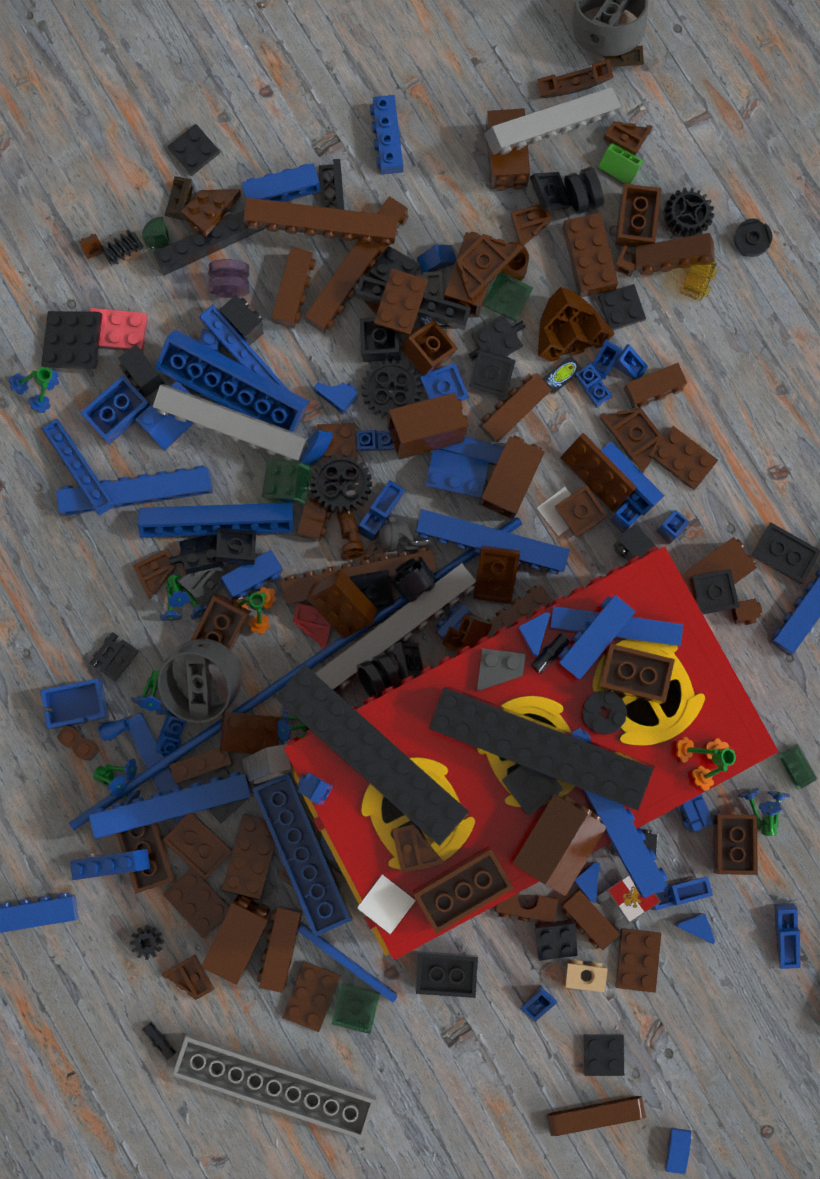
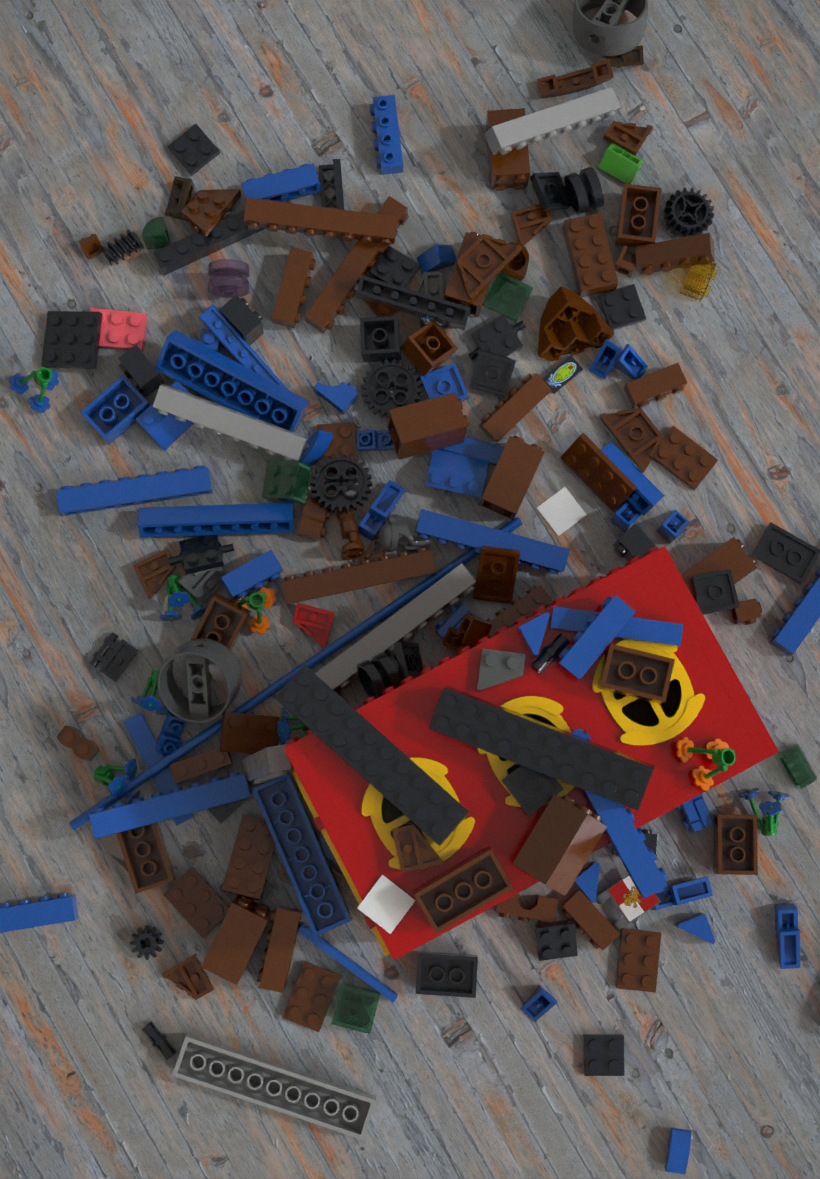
(74, 703): blue piece -> none
(78, 467): blue tile -> none
(110, 864): blue arch -> none
(112, 729): blue cone -> none
(197, 845): reddish brown plate -> none
(235, 546): black plate -> none
(314, 788): blue arch -> none
(342, 604): reddish brown brick -> none
(375, 587): black plate -> none
(401, 302): reddish brown plate -> none
(413, 578): black brick -> none
(581, 511): reddish brown plate -> none
(593, 386): blue slope -> none
(596, 1116): reddish brown beam -> none
(597, 979): tan brick -> none
(599, 724): black plate -> none
(758, 229): black plate -> none

